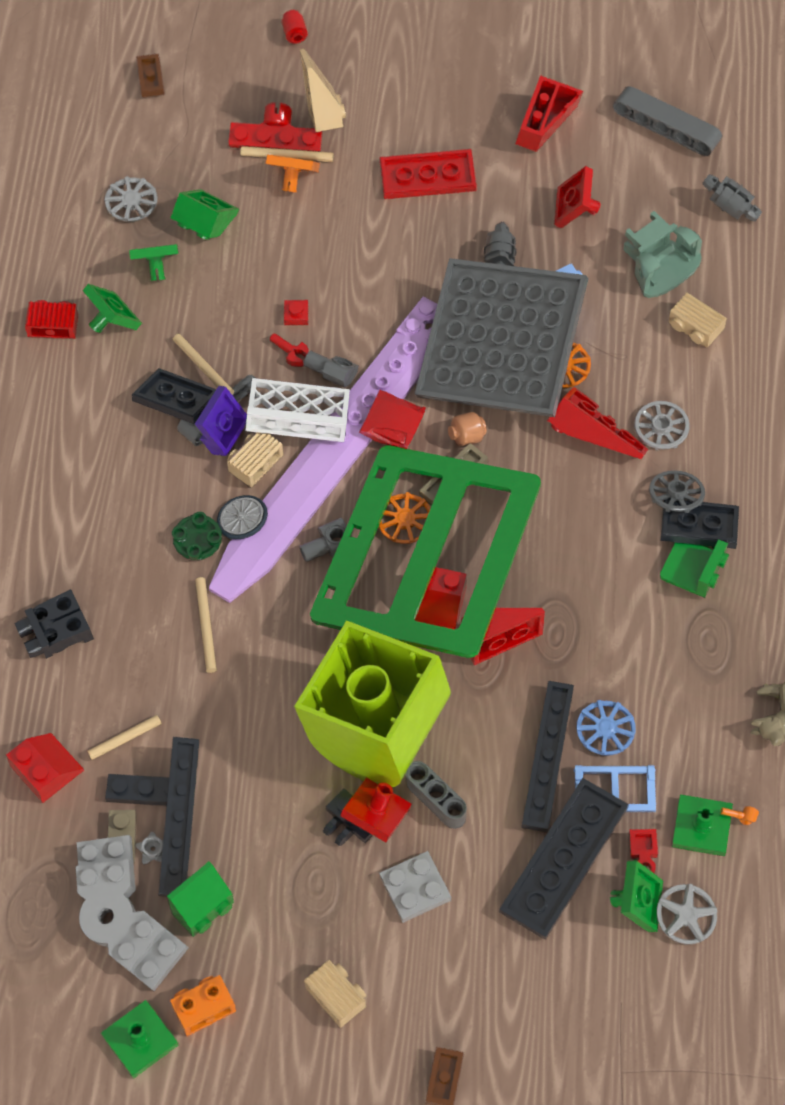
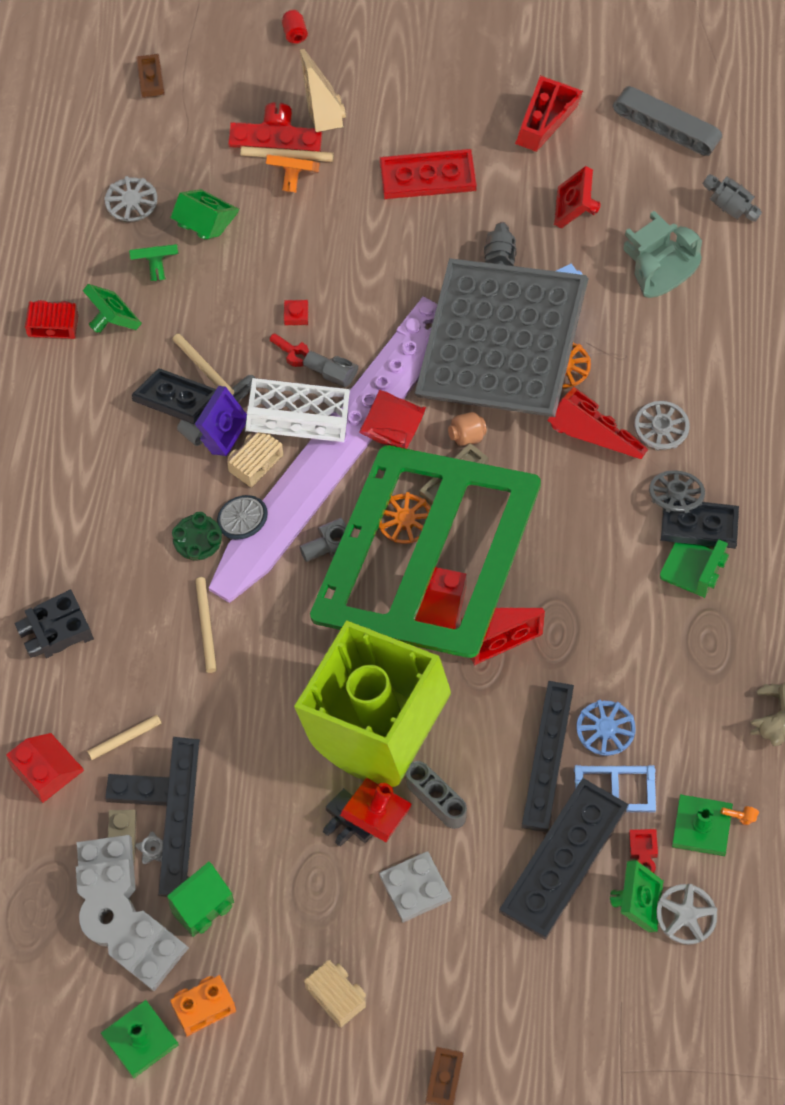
(697, 320): tan brick -> none

